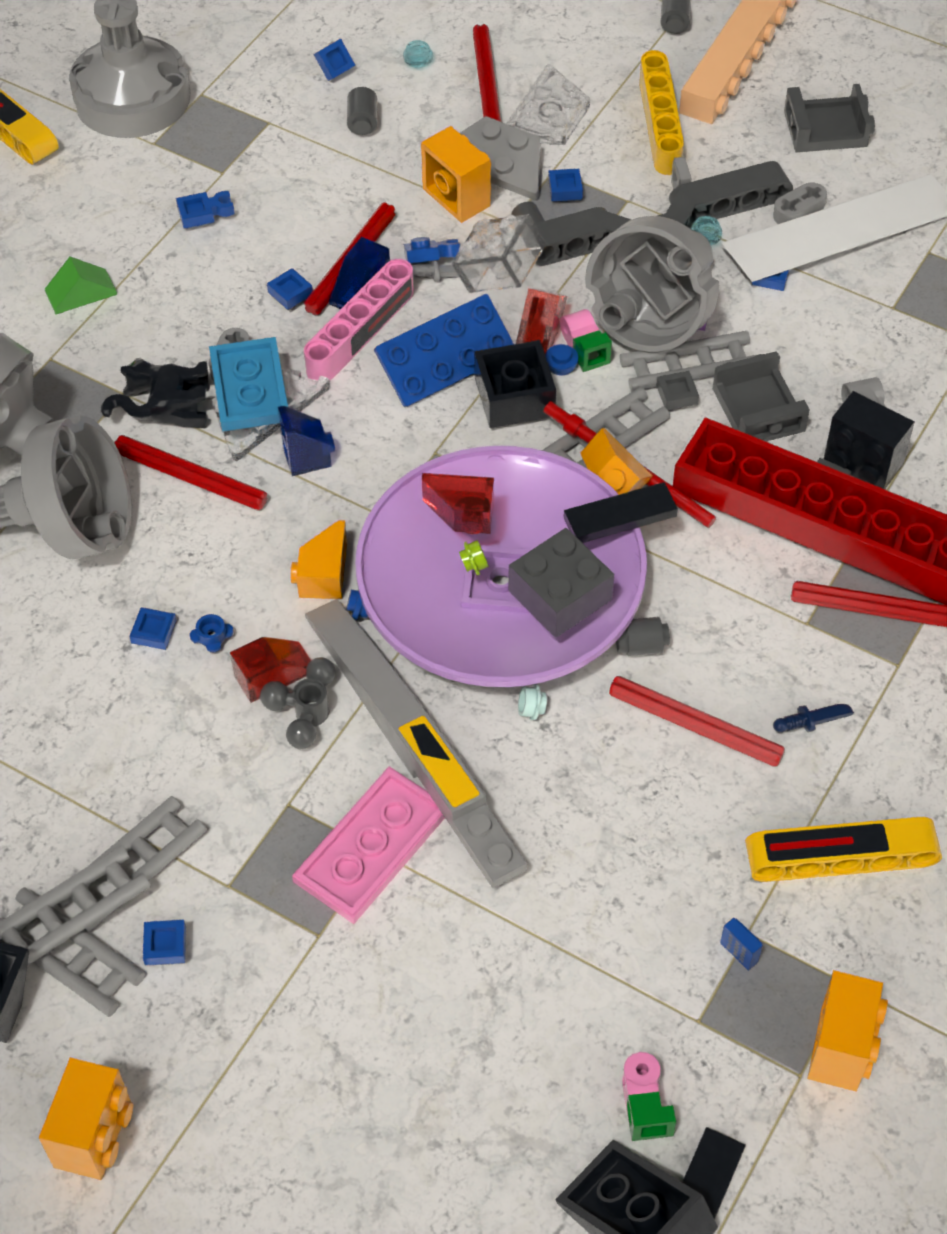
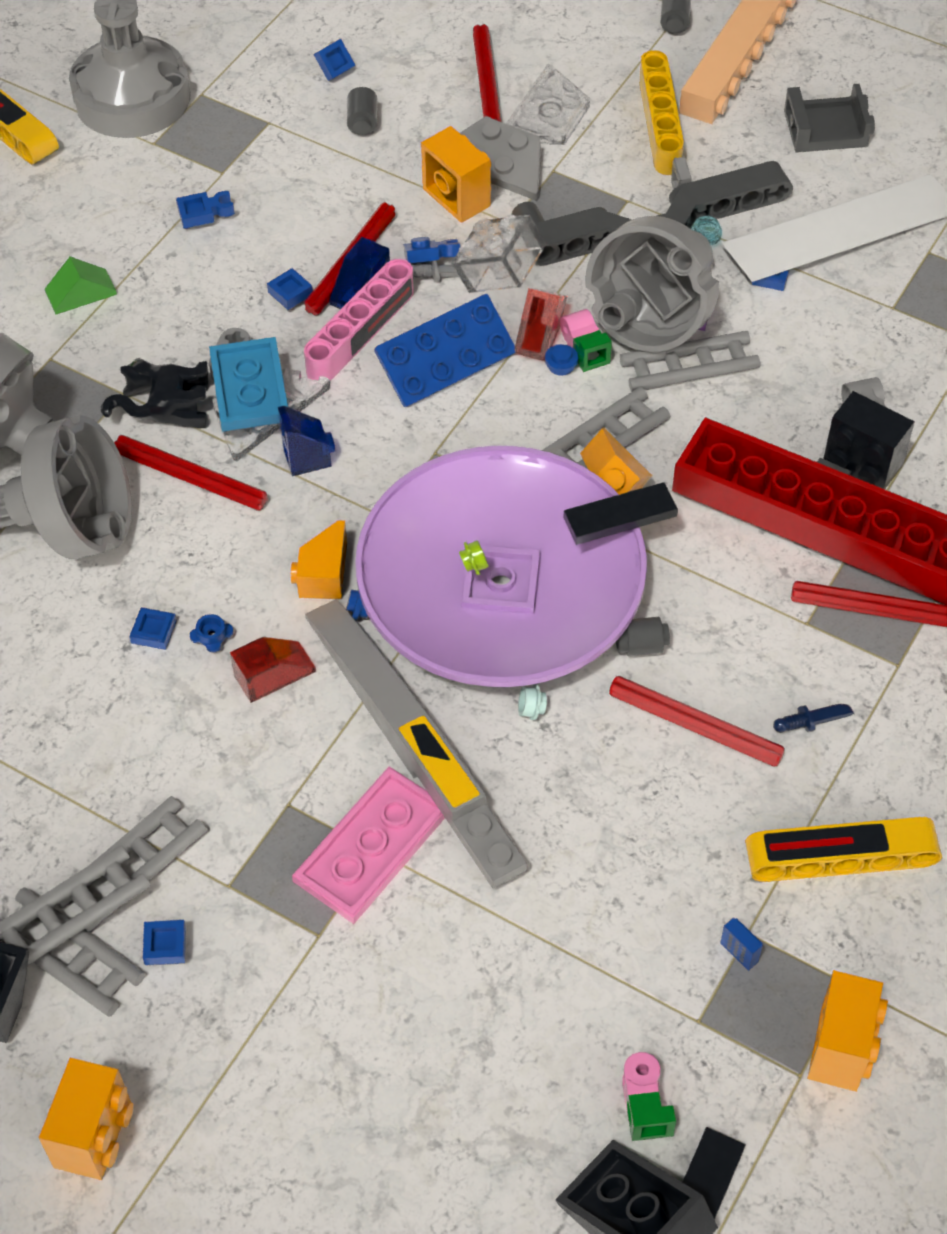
(275, 696): dark grey piece -> none
(417, 54): clear light blue plate -> none
(460, 501): clear red slope -> none
(514, 383): black brick -> none
(560, 582): dark grey brick -> none
(565, 184): blue plate -> none
(576, 426): red bar -> none
(677, 390): dark grey plate -> none
(759, 398): dark grey panel -> none
(797, 201): light grey beam -> none

